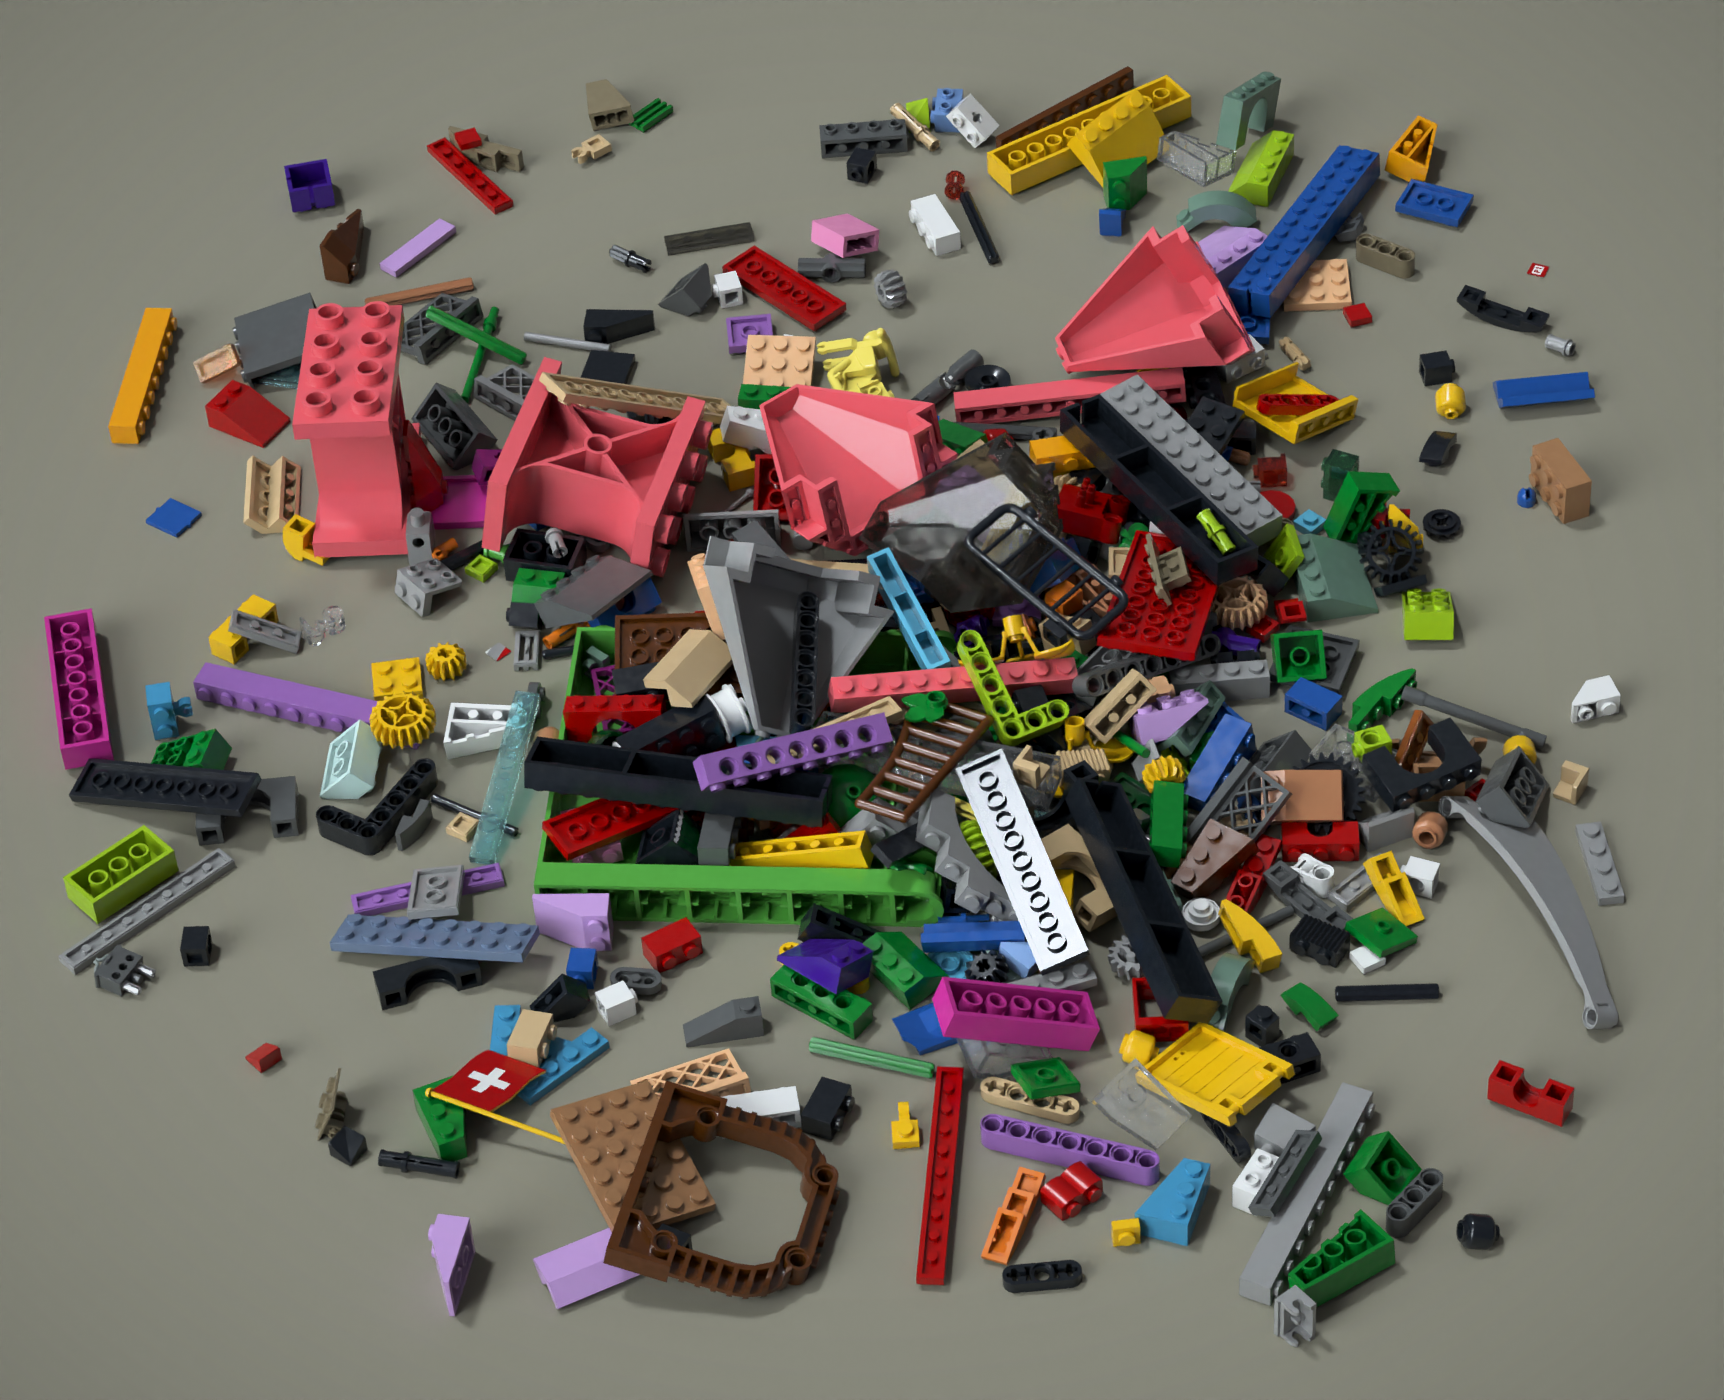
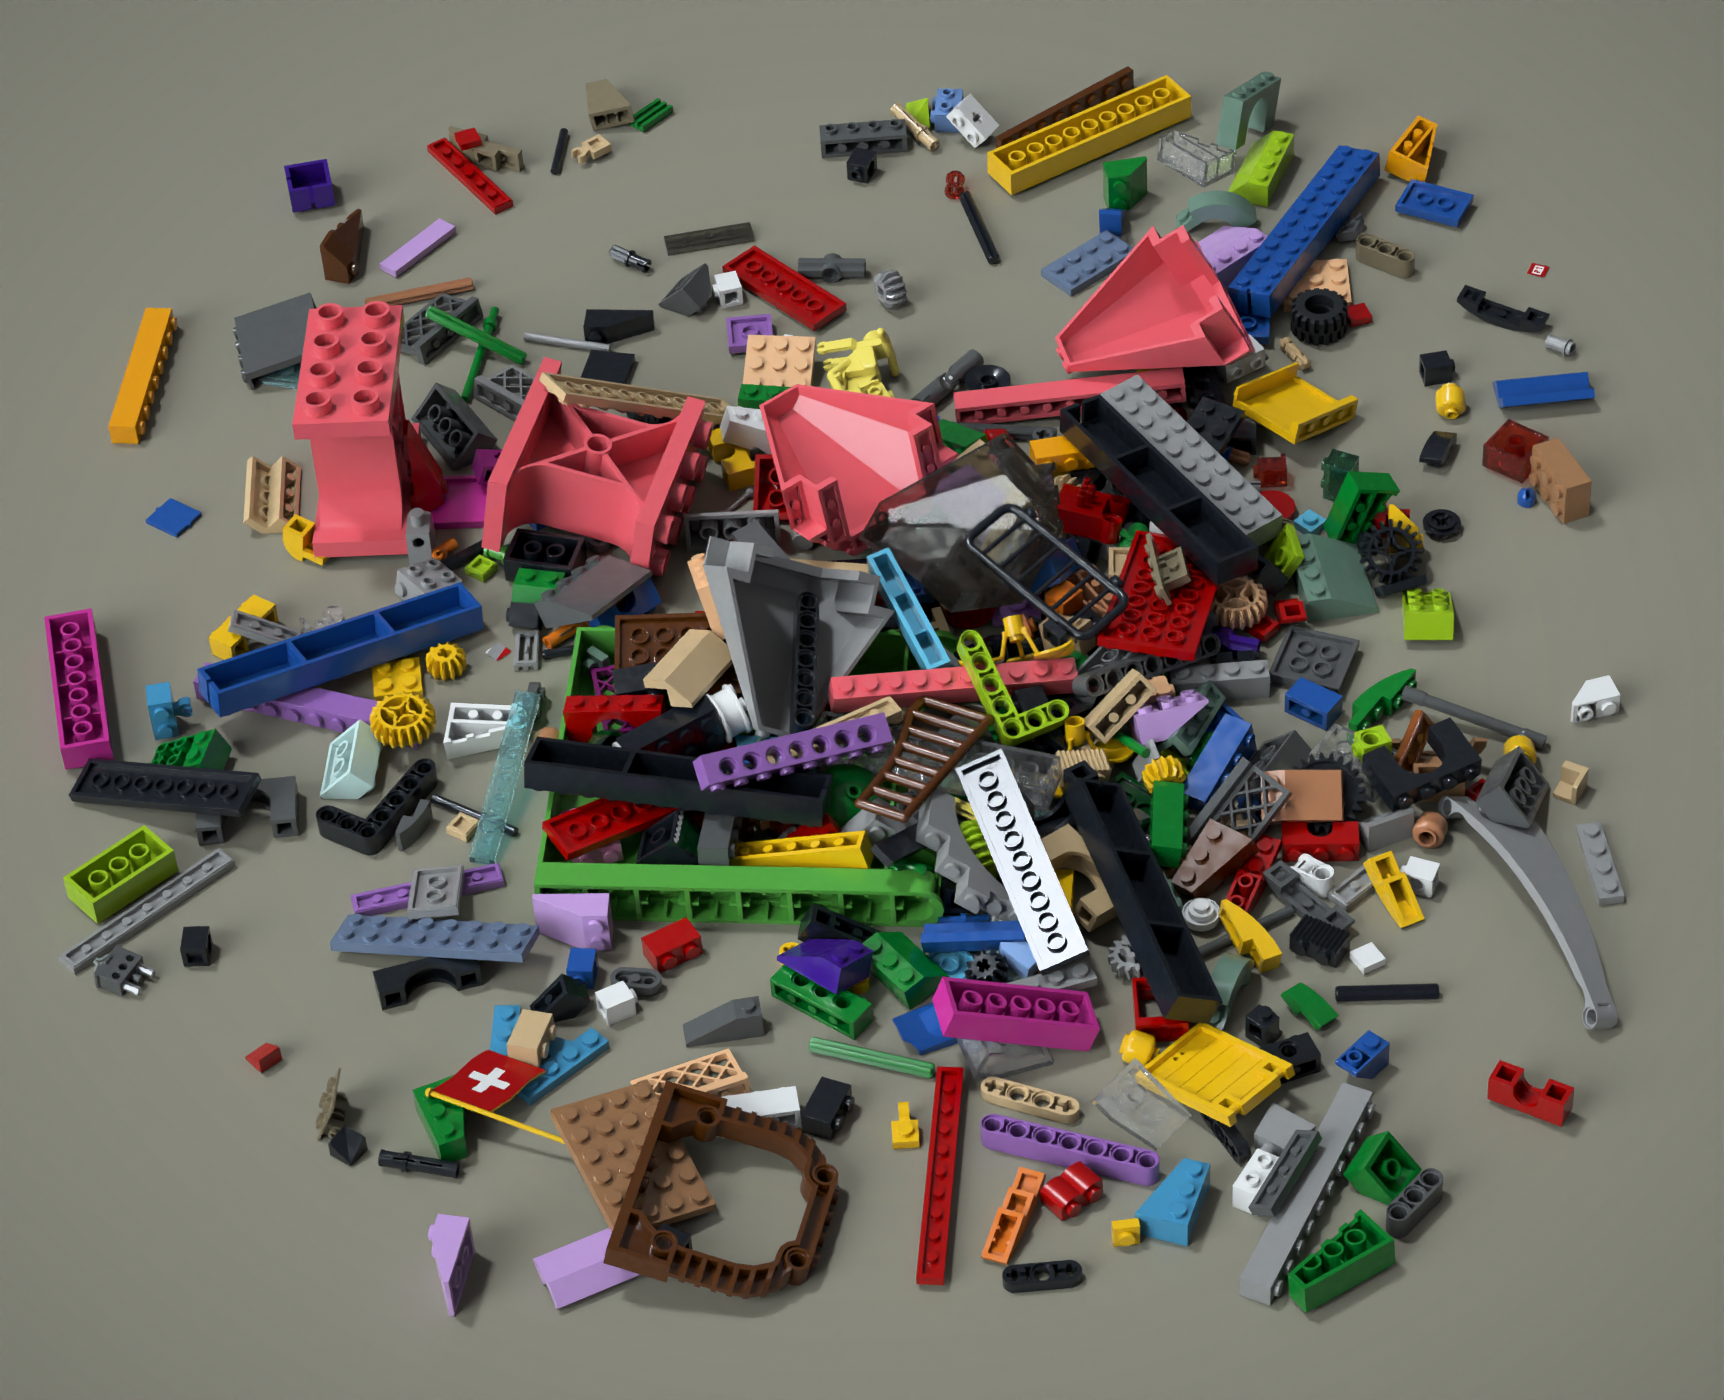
(217, 363): clear orange tile -> none
(245, 414): red slope -> none
(340, 649): none -> blue piece
(555, 539): light grey pin -> none
(559, 151): none -> black bar
(845, 235): bright pink brick -> none
(925, 706): green plate -> none
(935, 225): white brick -> none
(976, 622): dark purple piece -> none
(1029, 771): tan panel -> none
(1045, 1078): green plate -> none
(1087, 263): none -> sand blue plate
(1119, 133): yellow slope -> none
(1216, 531): lime pin -> none
(1292, 403): red beam -> none
(1294, 1315): light grey hinge -> none
(1298, 655): green slope -> none
(1319, 316): none -> black tyre
(1365, 1056): none -> blue slope
(1381, 932): green plate -> none
(1477, 1231): black head -> none
(1510, 450): none -> clear red brick

